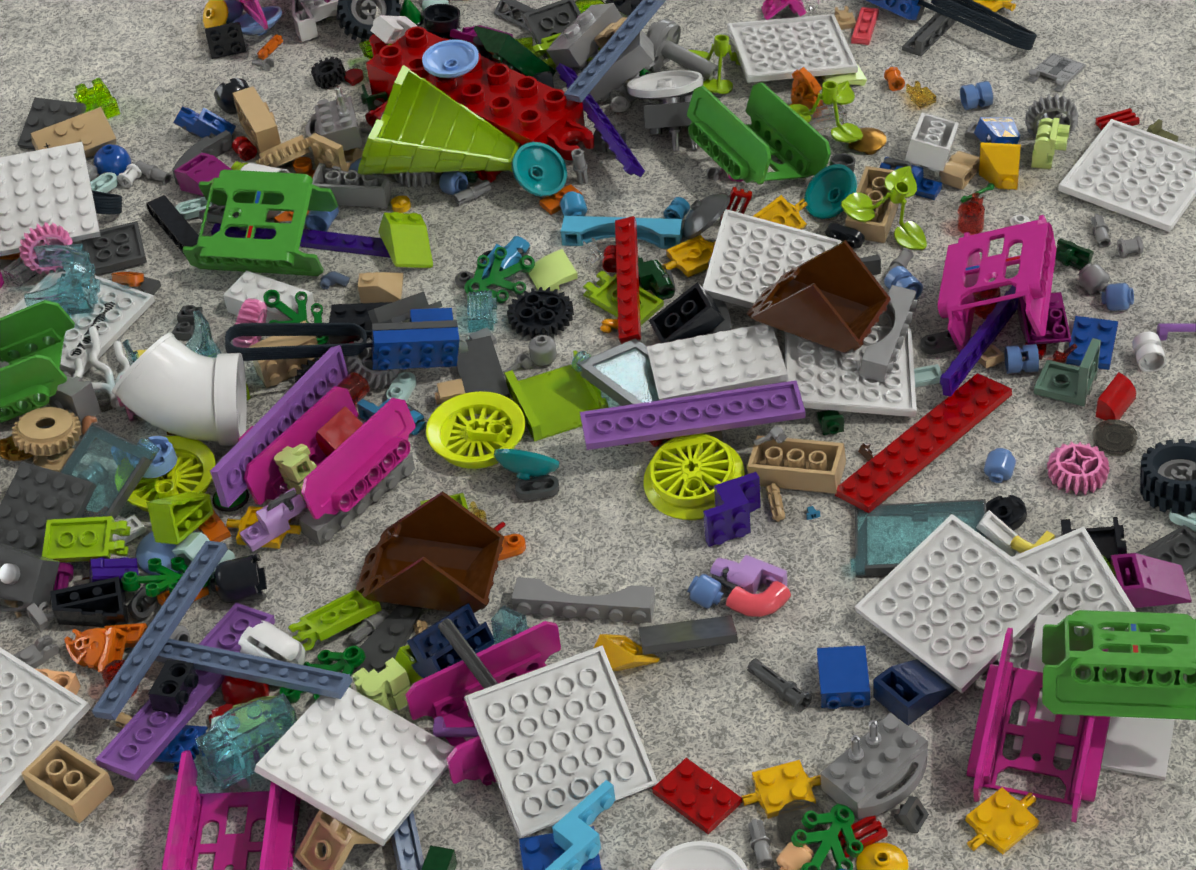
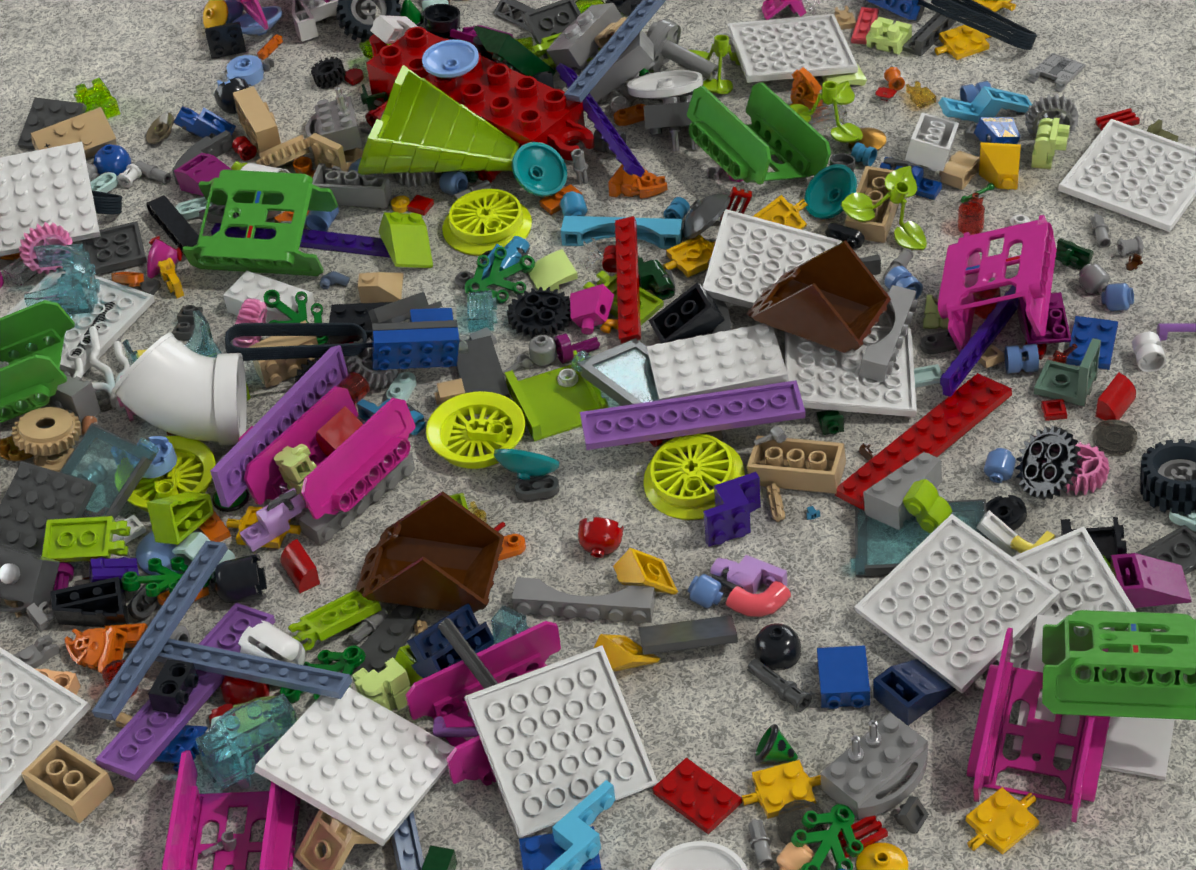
(159, 252): none -> dark pink hat
(160, 128): none -> dark tan dish
(168, 274): none -> yellow plate
(227, 844): none -> light grey hand
(245, 67): none -> light blue piece
(299, 566): none -> red brick
(420, 205): none -> red tile
(496, 221): none -> neon yellow piece
(565, 349): none -> magenta piece
(567, 382): none -> white plate
(590, 307): none -> dark pink torso
(599, 536): none -> red cylinder
(629, 115): none -> orange plate
(630, 185): none -> orange piece
(644, 570): none -> yellow slope
(774, 747): none -> hat
(777, 646): none -> black cylinder
(864, 154): none -> dark azure wheel
(885, 498): none -> light grey wedge
(888, 35): none -> yellowish green hips
(889, 92): none -> red piece
(926, 505): none -> lime brick
(932, 317): none -> yellowish green piece
(962, 42): none -> yellow plate
(985, 104): none -> medium azure bracket
(1048, 462): none -> black gear
(1054, 409): none -> red tile
(1136, 260): none -> reddish brown piece

